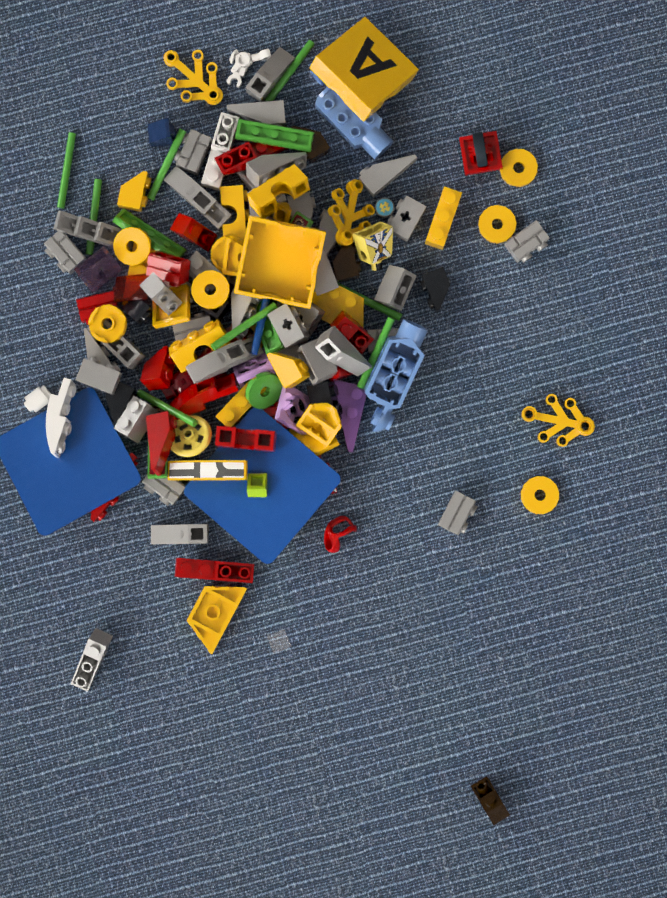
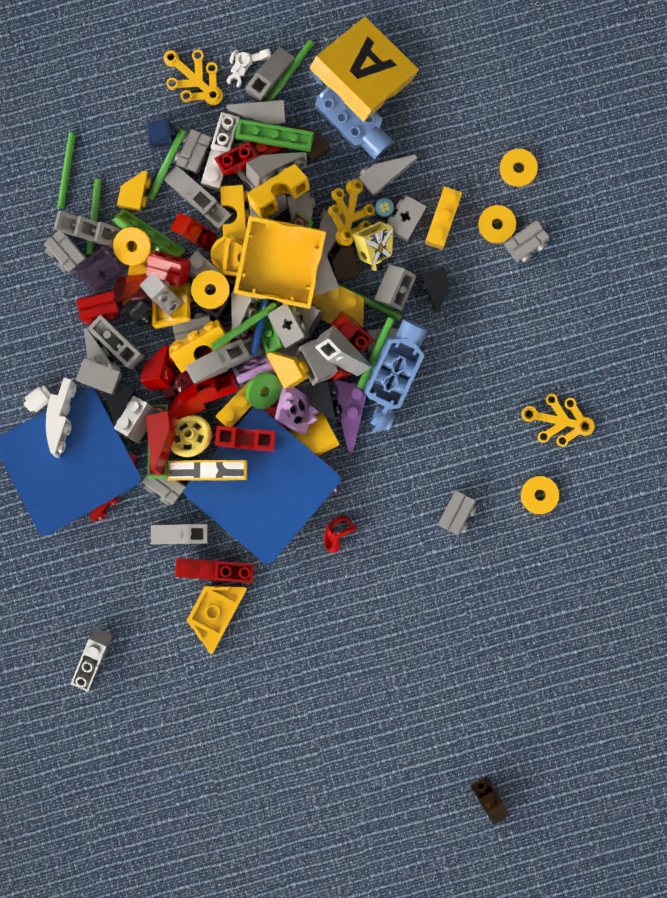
(118, 327): yellow tile -> none
(166, 407): bright green bar -> none
(257, 485): lime slope -> none
(279, 641): clear tile -> none
(283, 213): yellow slope -> none
(320, 422): yellow slope -> none
(480, 153): red plate -> none

